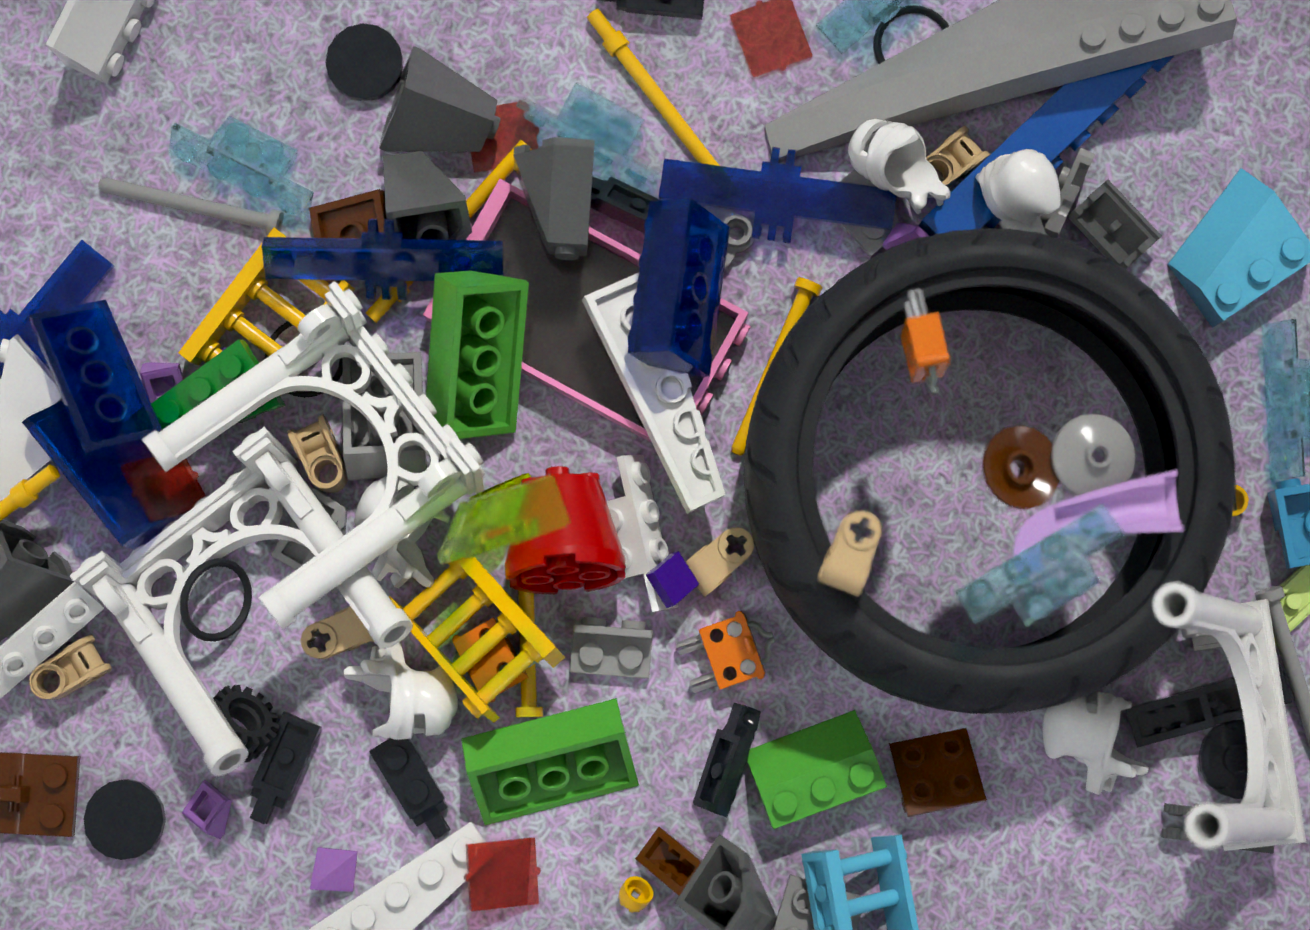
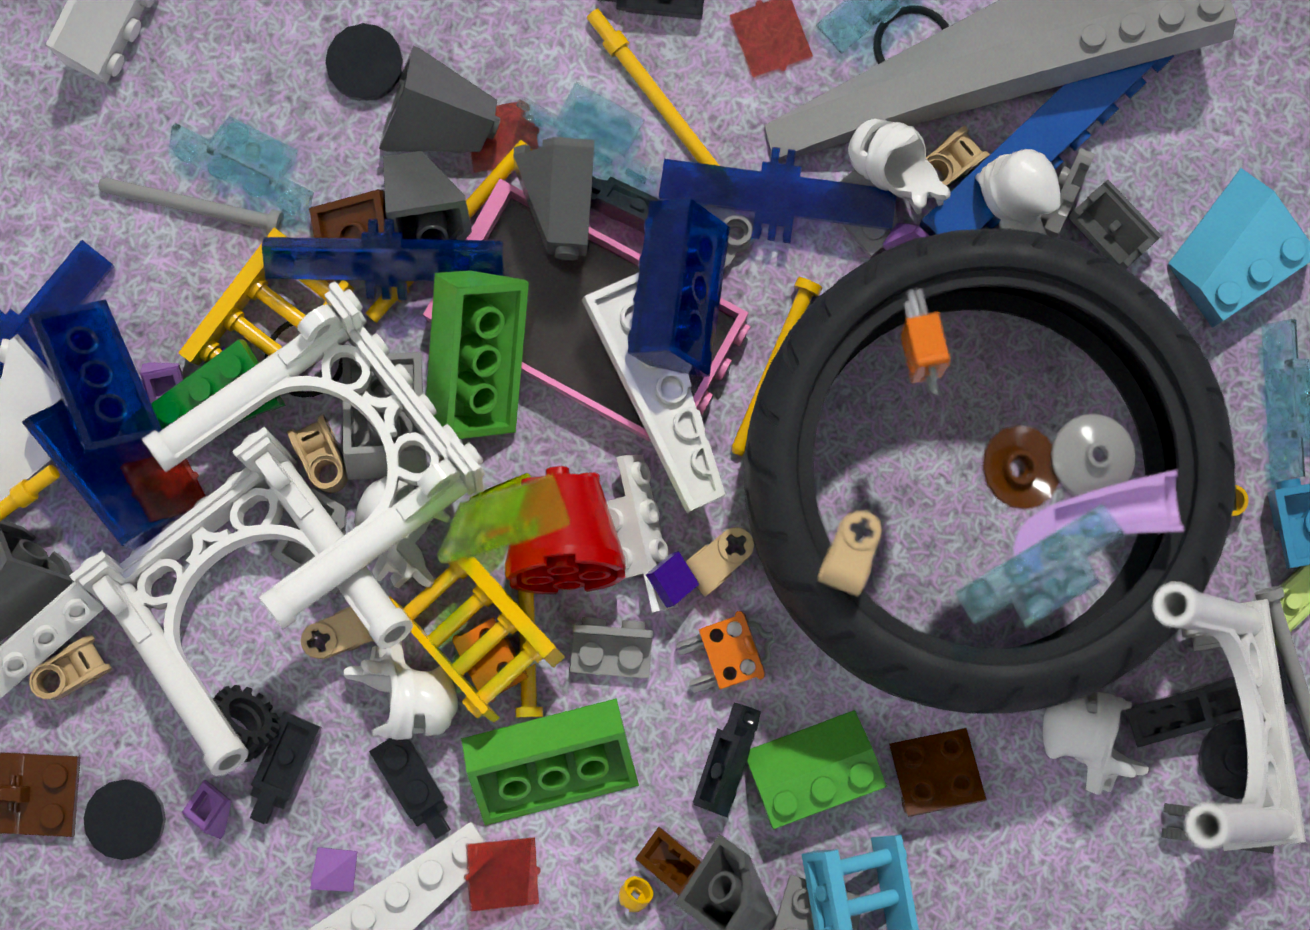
(213, 637): black tyre -> none

